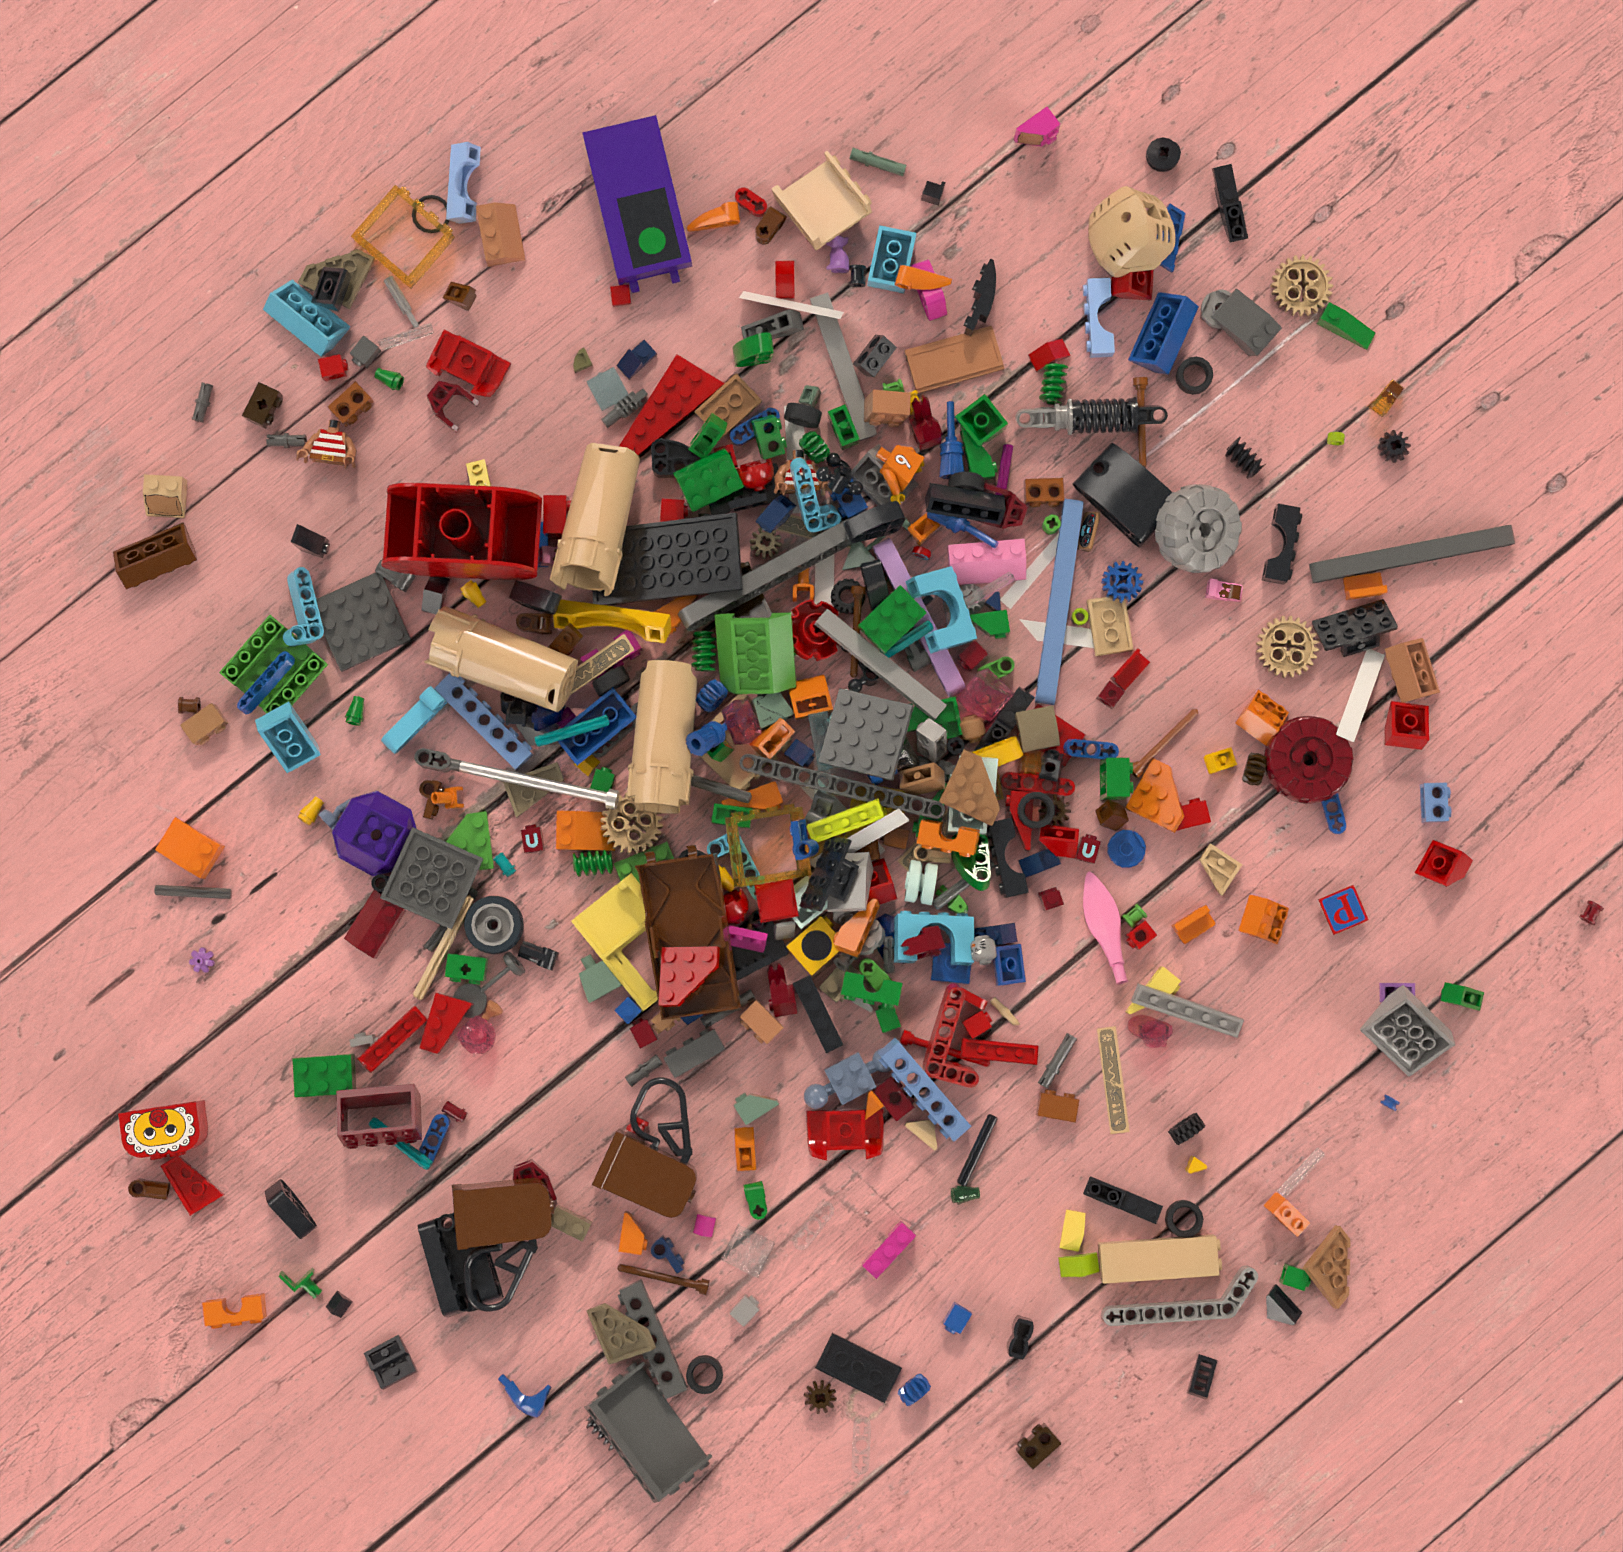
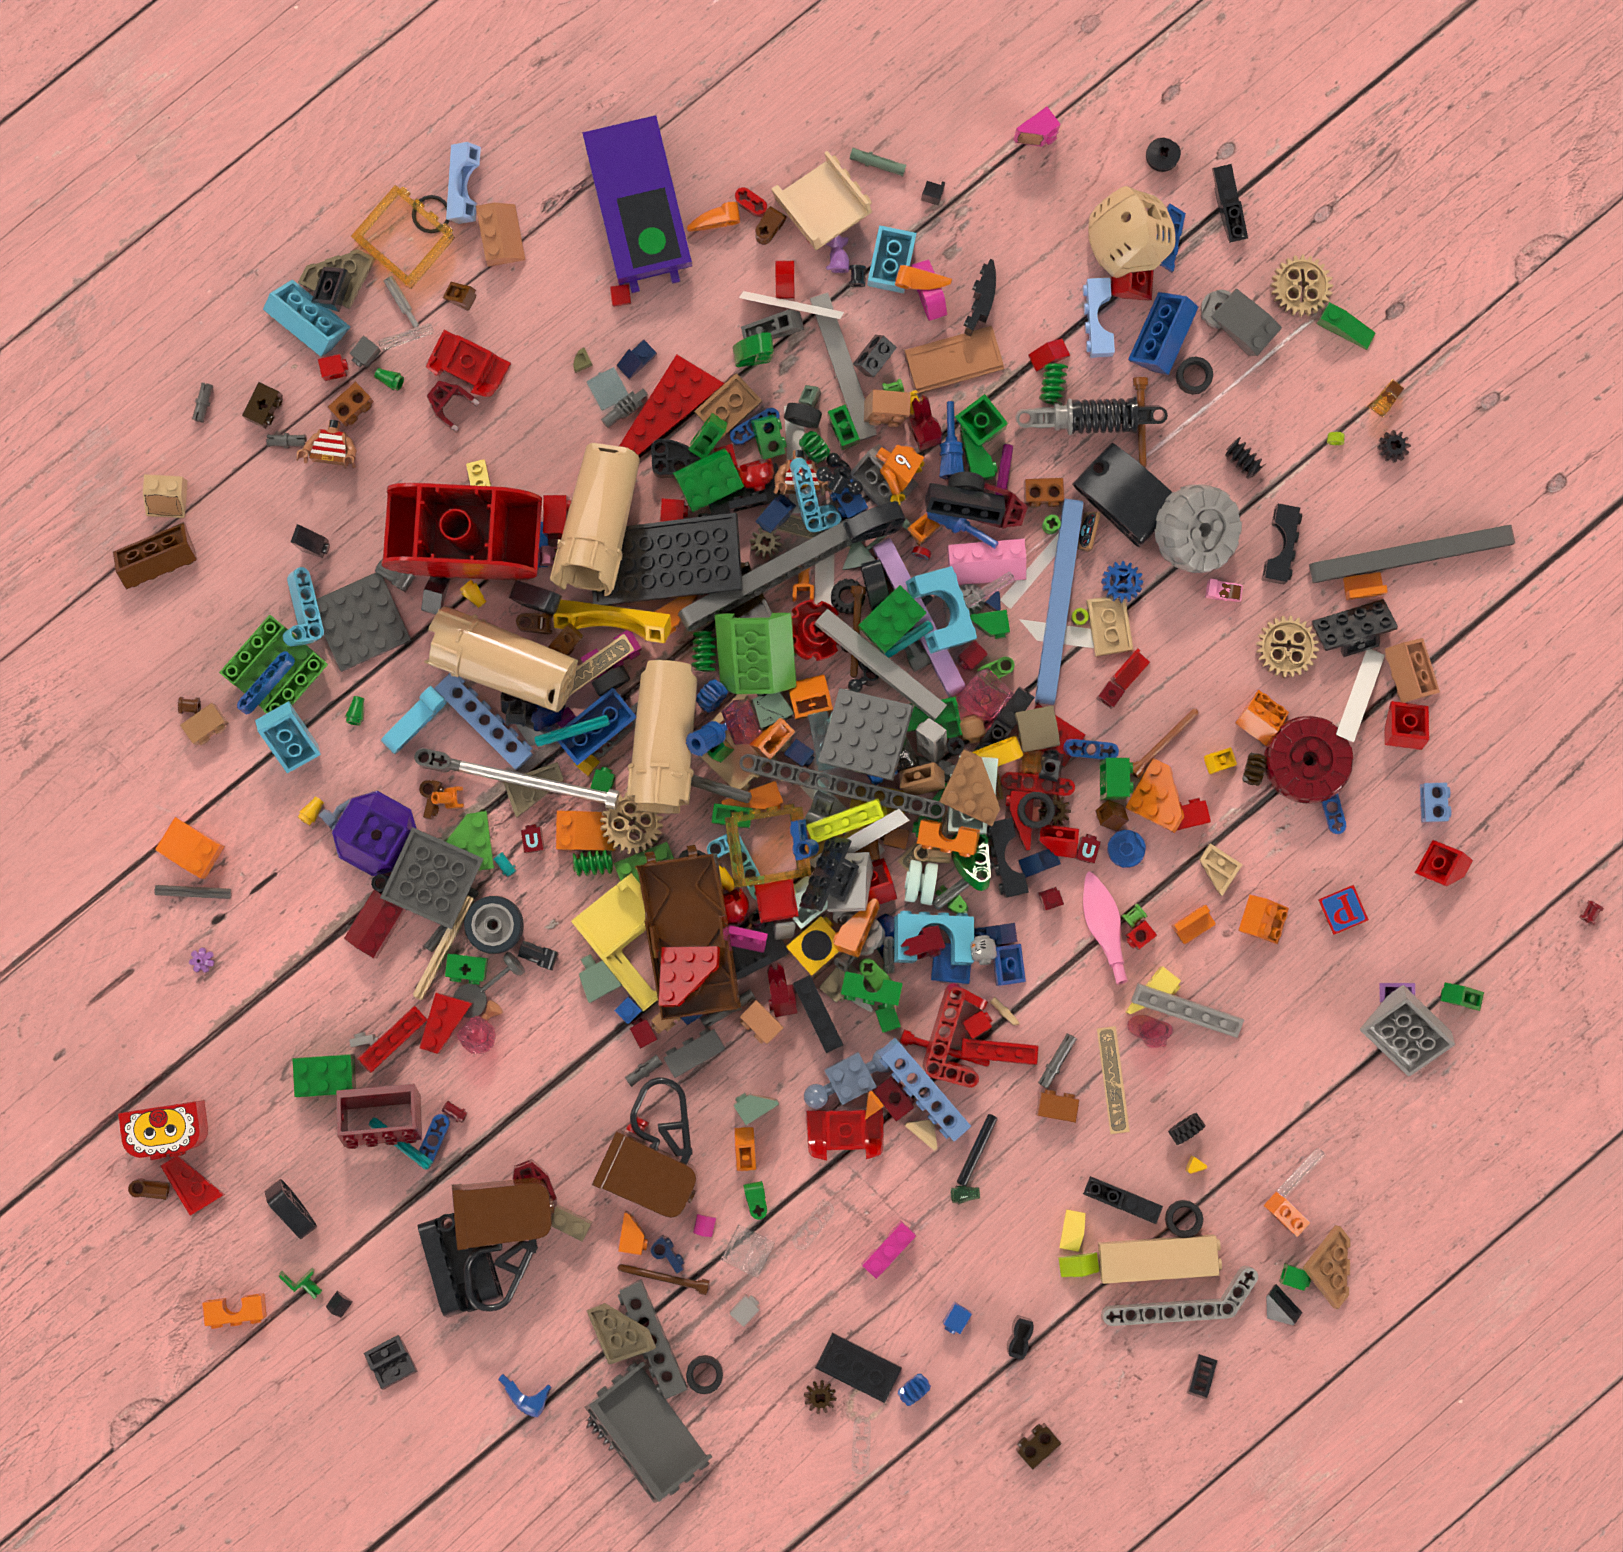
(1390, 1102): blue bush -> none

